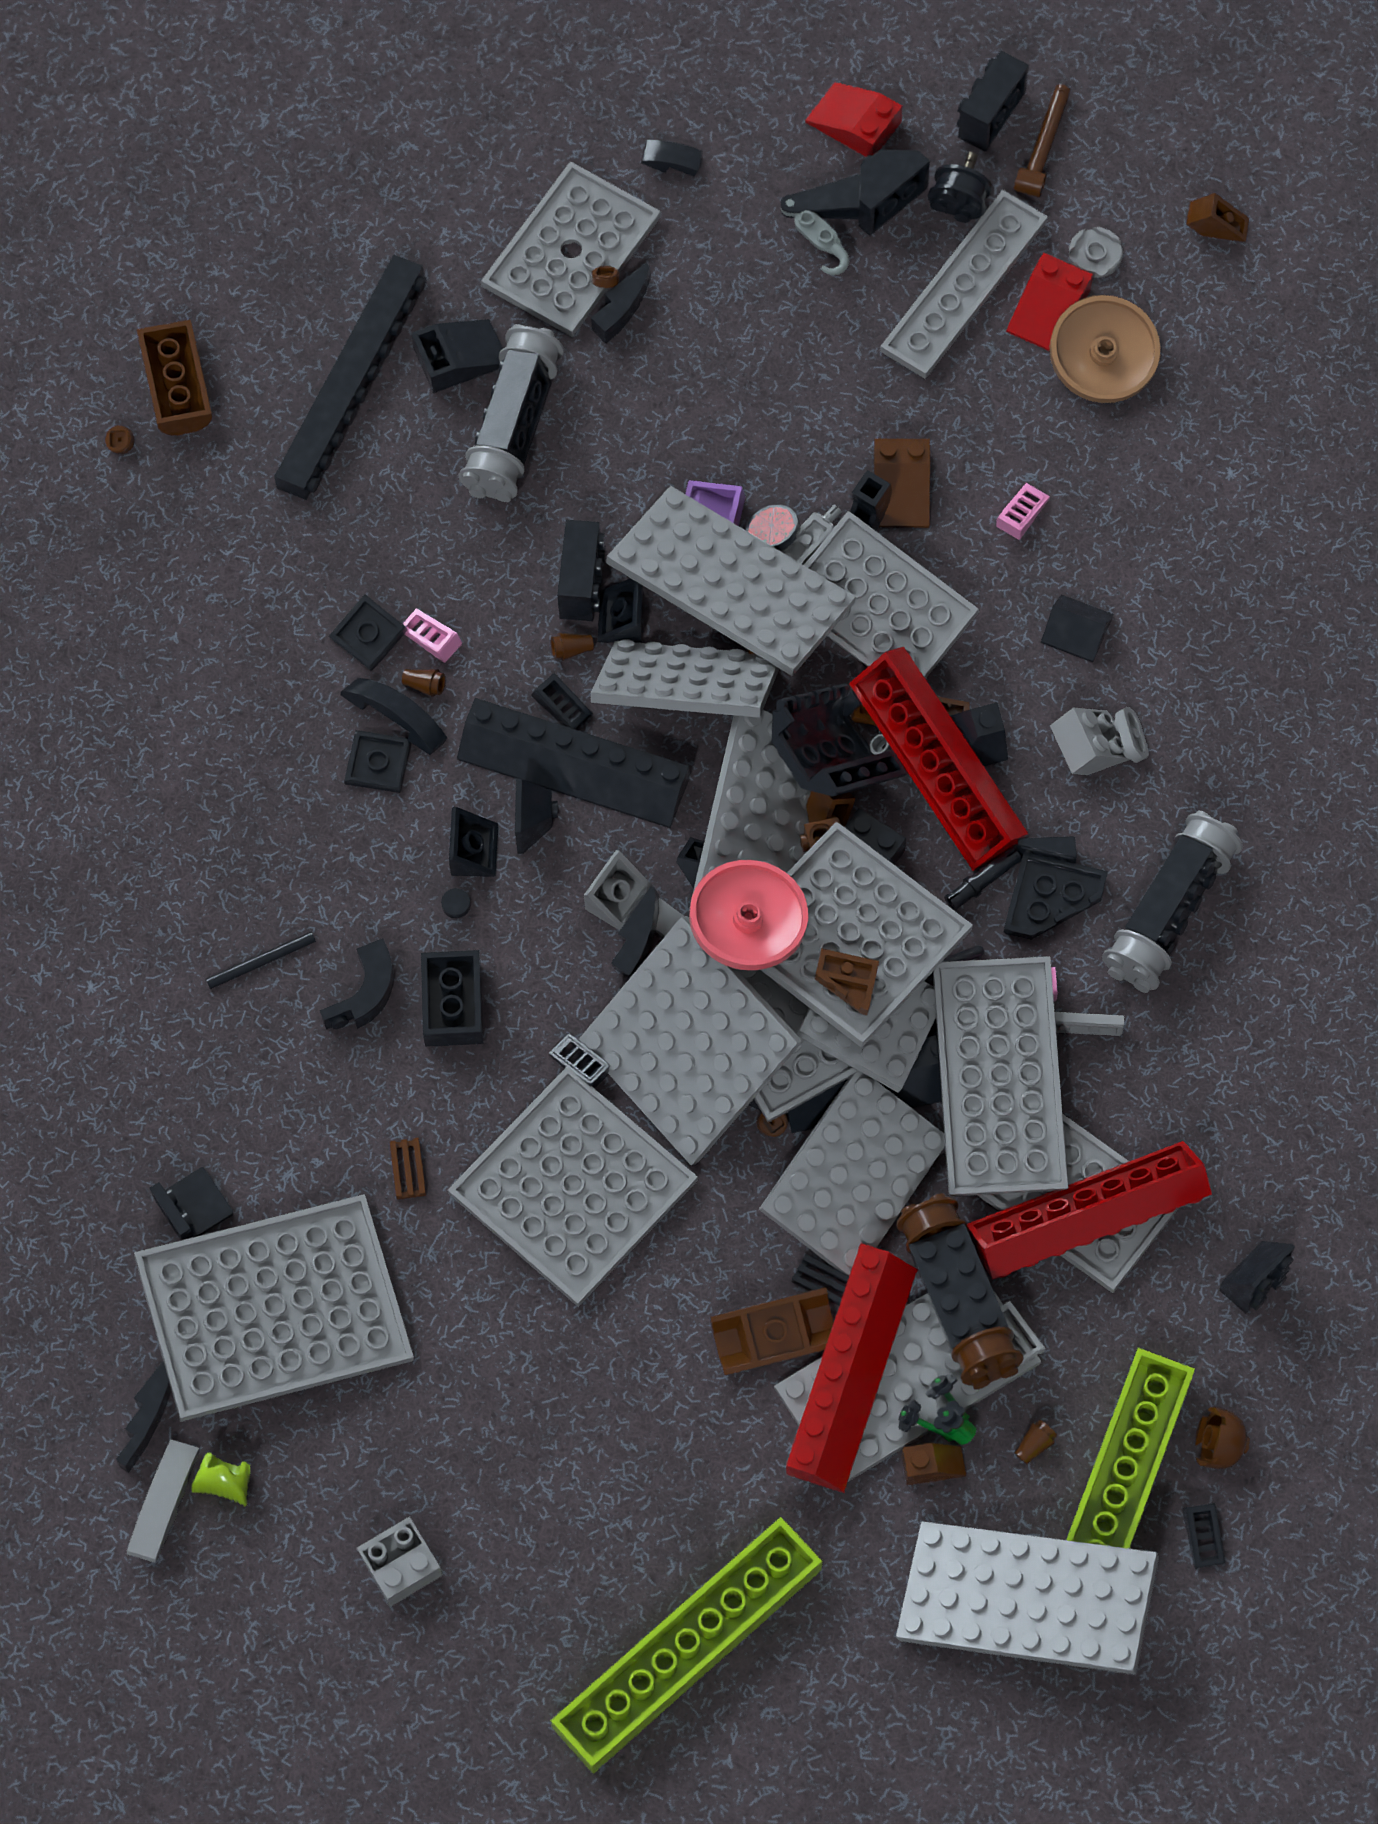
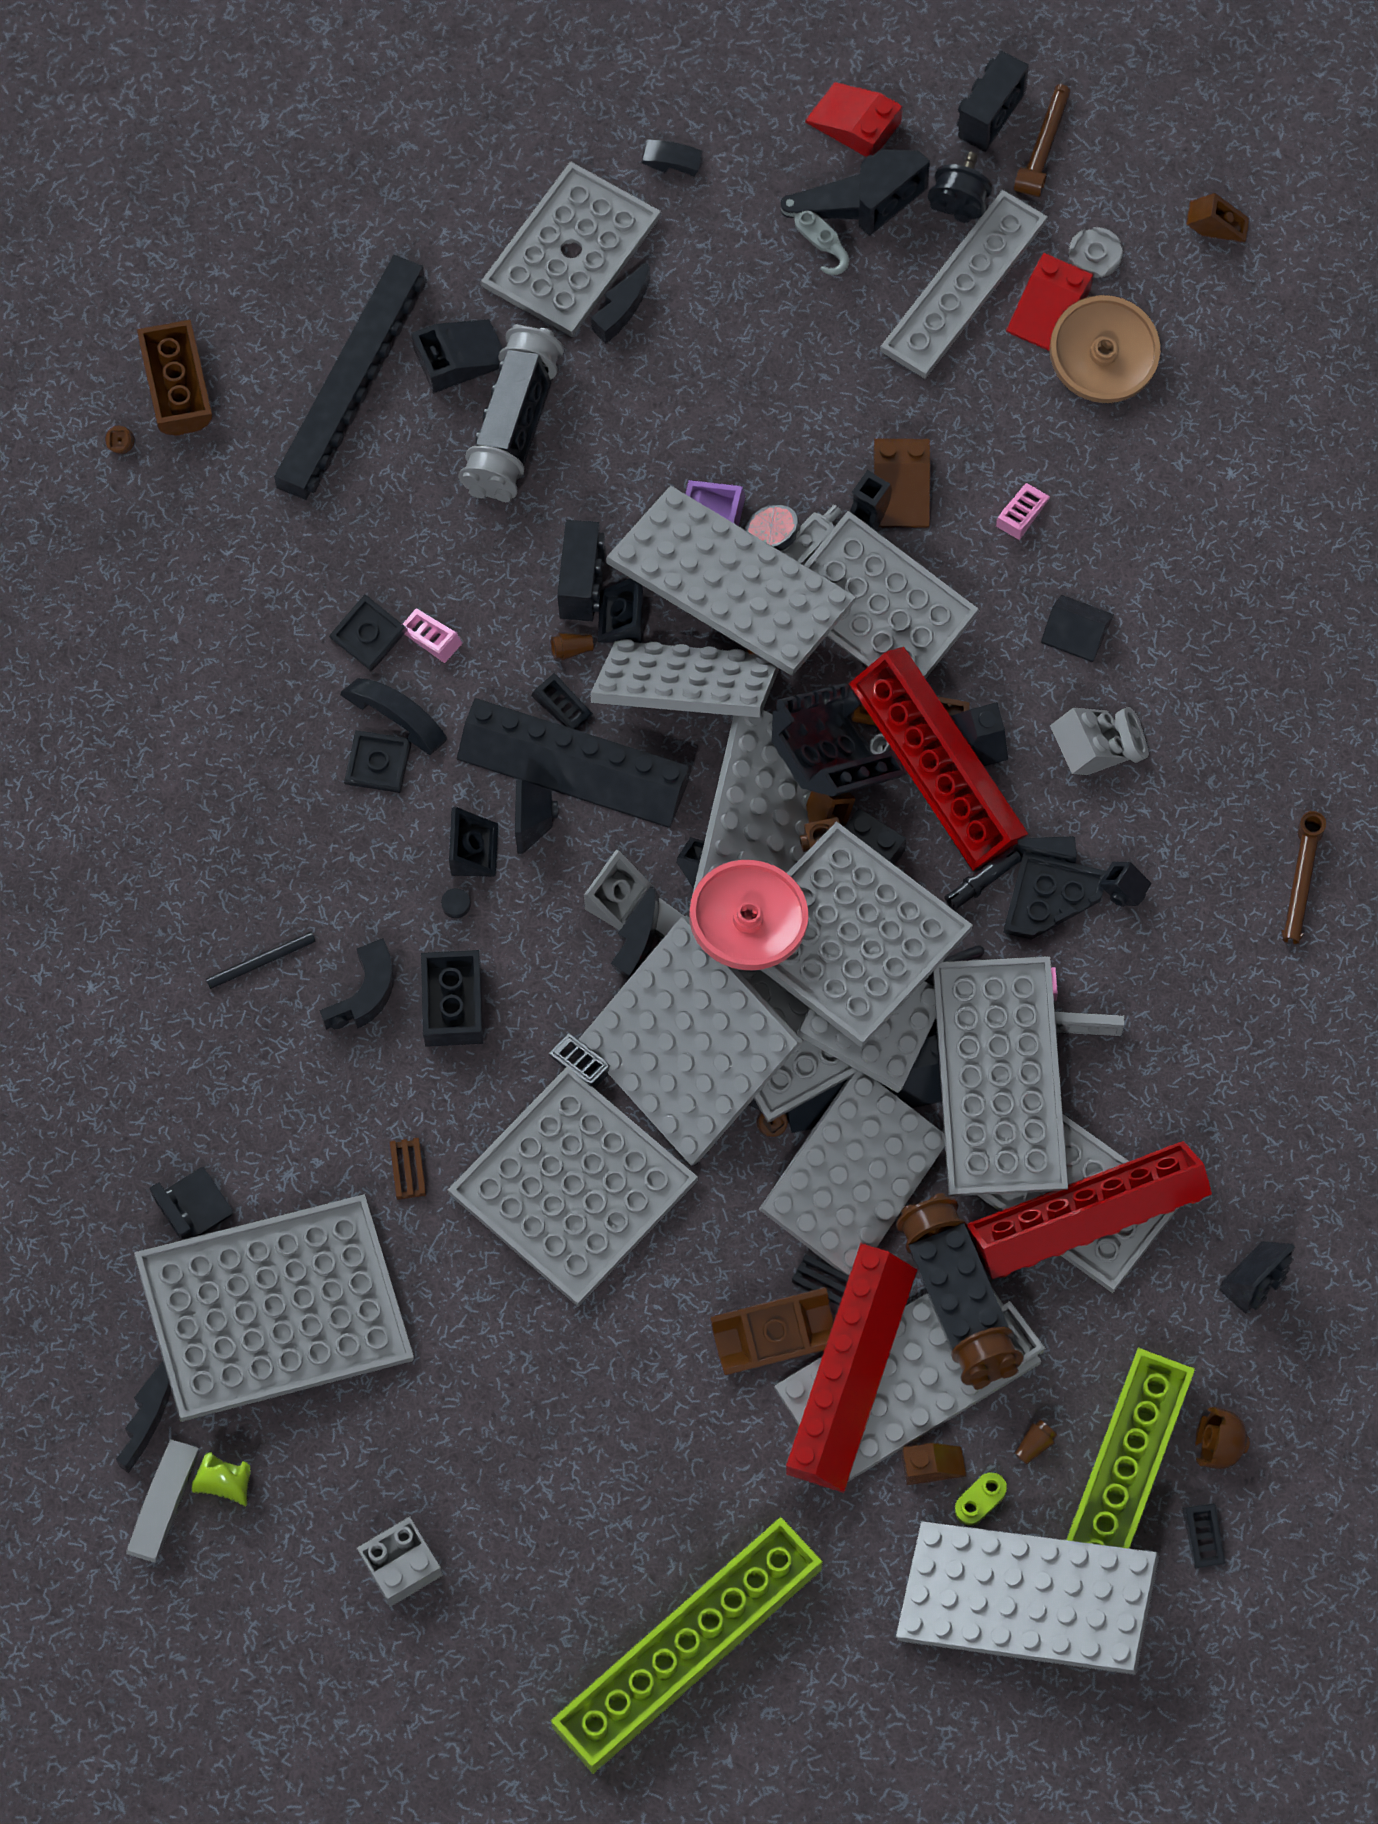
(425, 680): reddish brown cone -> none
(605, 276): reddish brown tile -> none
(848, 977): reddish brown wing -> none
(951, 1419): black plant -> none
(981, 1498): none -> lime plate
(1125, 884): none -> black brick
(1176, 891): brick -> none
(1303, 875): none -> reddish brown piece

